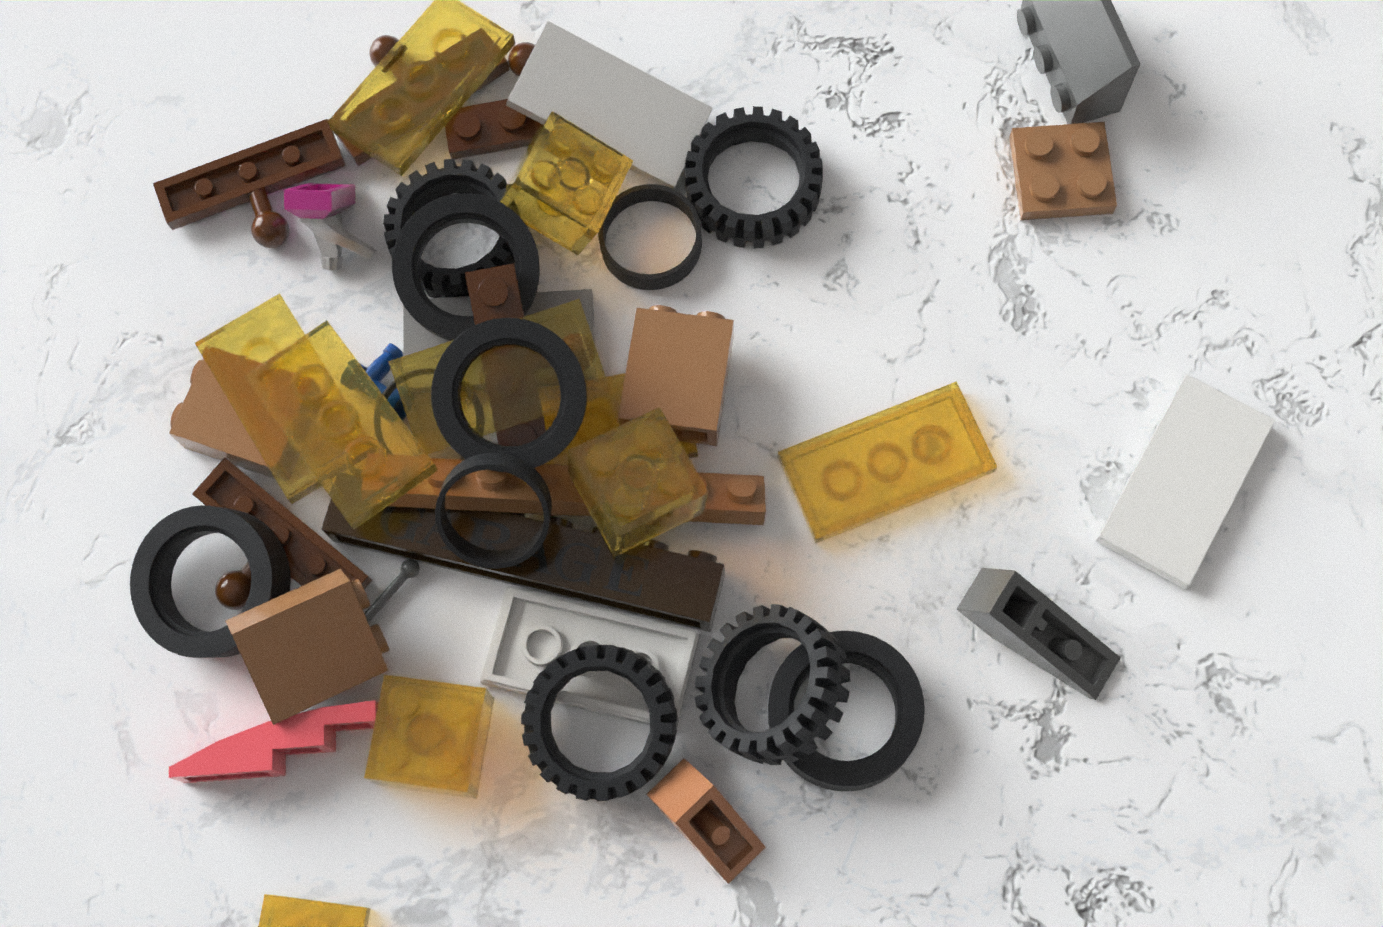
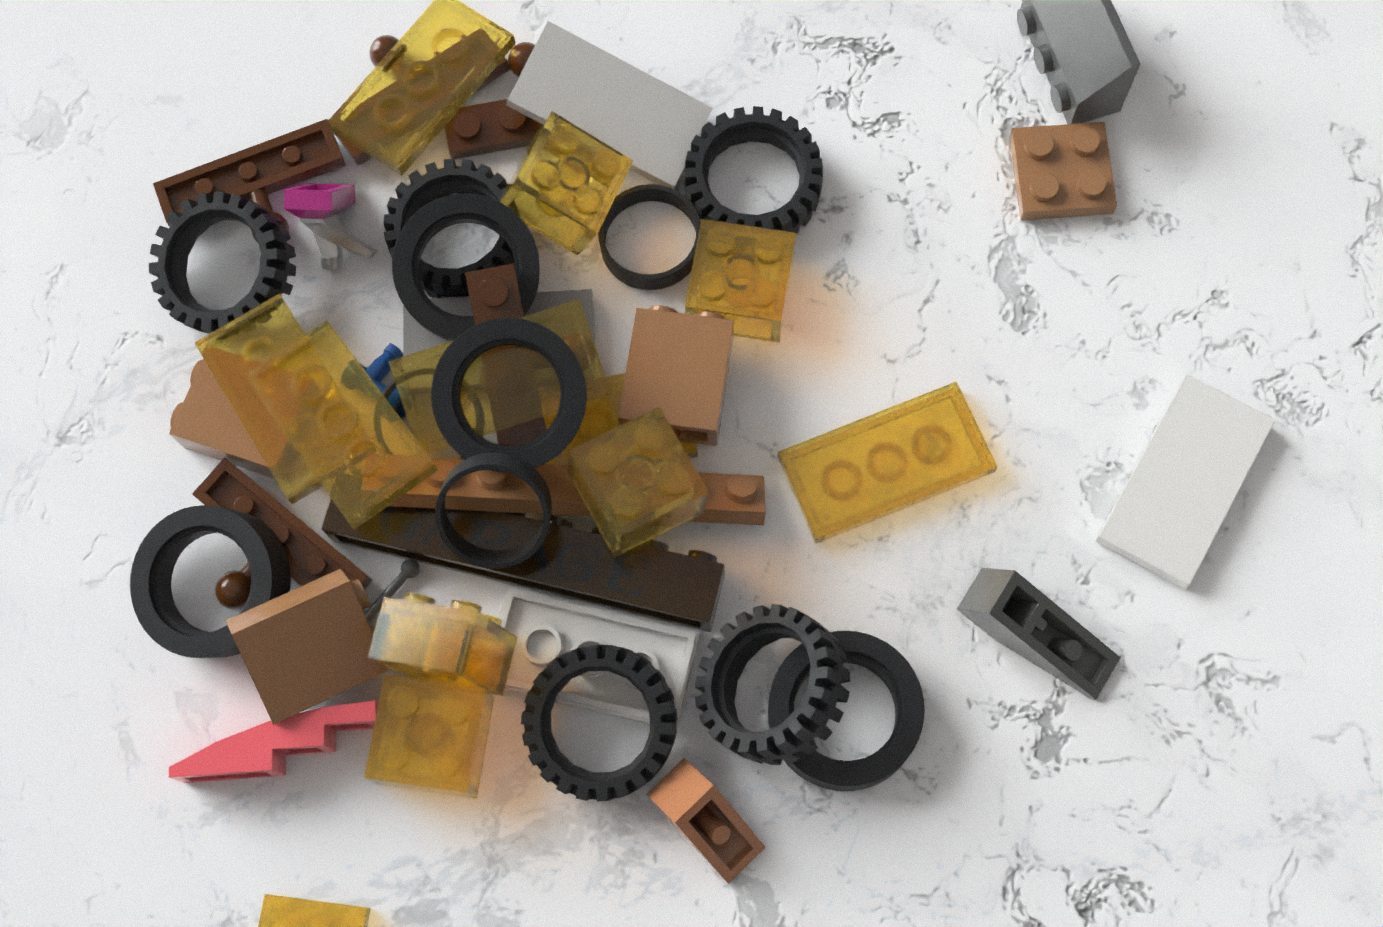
(180, 239): none -> black tyre
(443, 642): none -> clear yellow brick
(742, 276): none -> clear yellow brick

